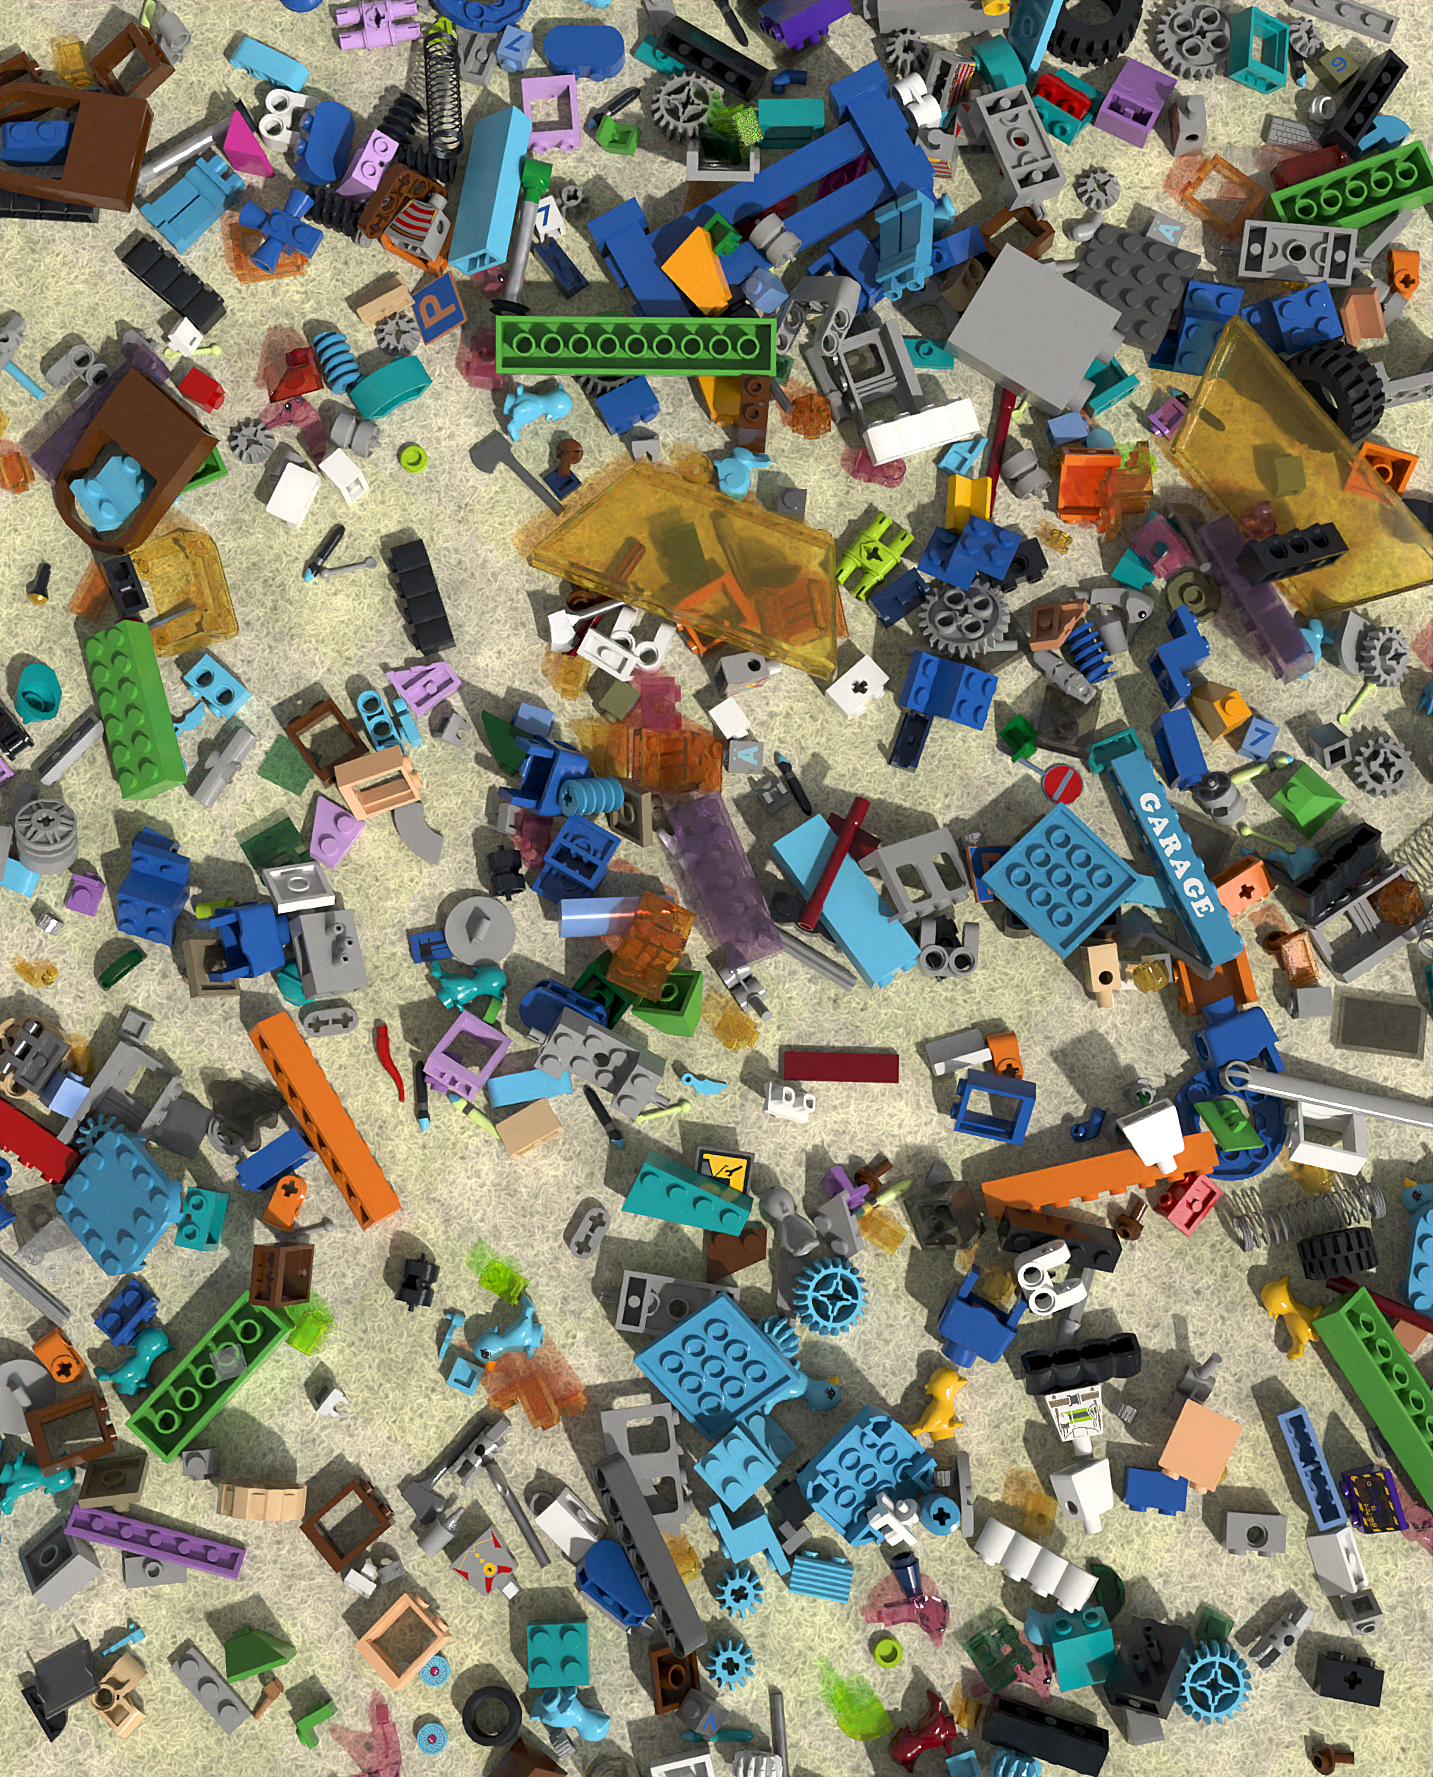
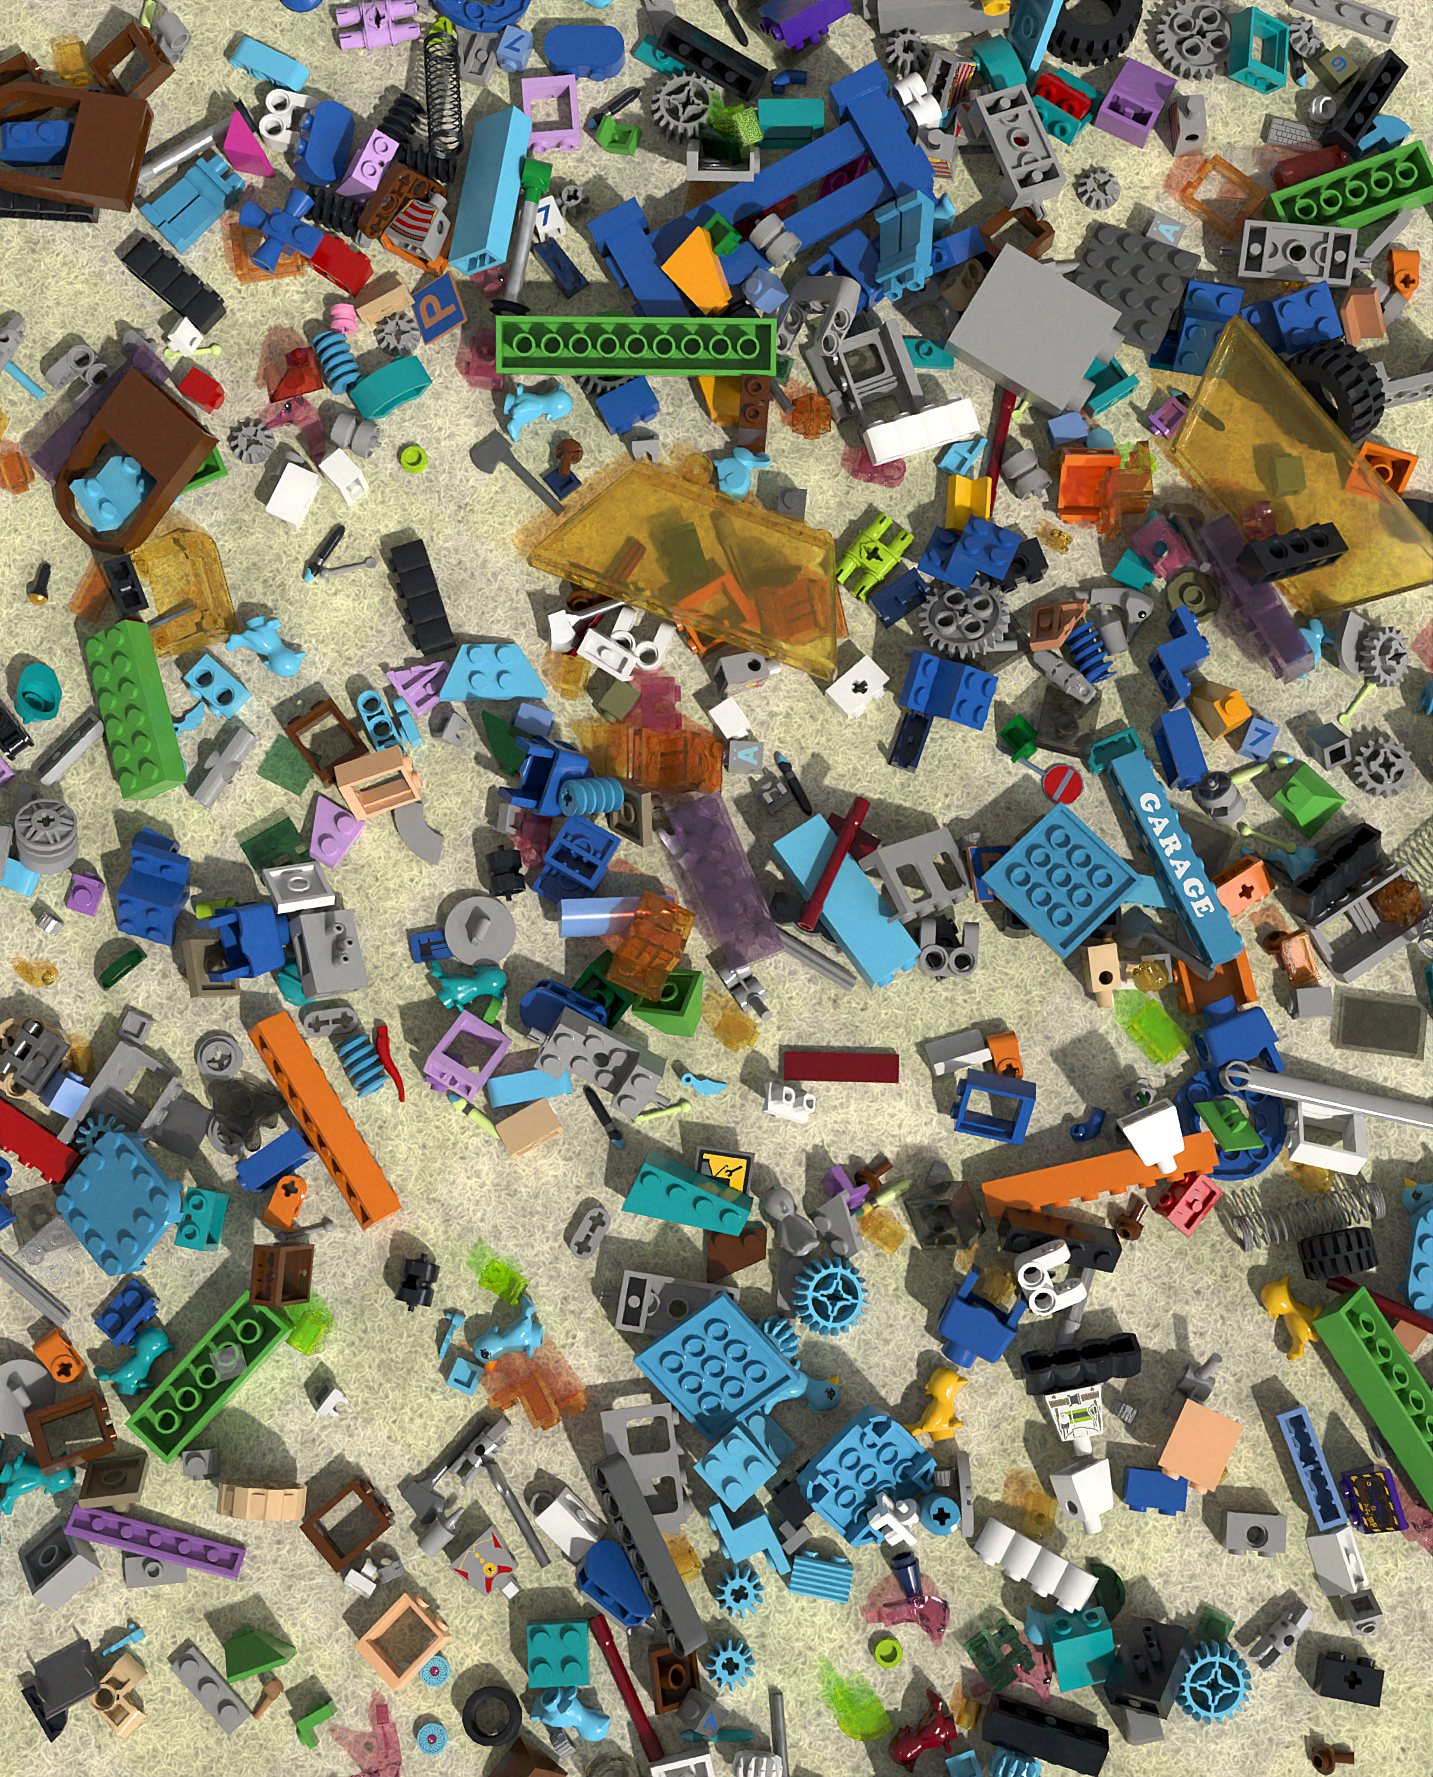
(209, 1051): none -> light grey gear
(264, 639): none -> medium azure animal
(341, 265): none -> red brick
(343, 319): none -> bright pink wheel
(361, 1065): none -> dark azure piece
(421, 1096): black piece -> none
(492, 674): none -> medium azure wing
(646, 1734): none -> dark red piece
(1085, 231): light grey arm -> none
(1156, 1033): none -> clear neon green brick

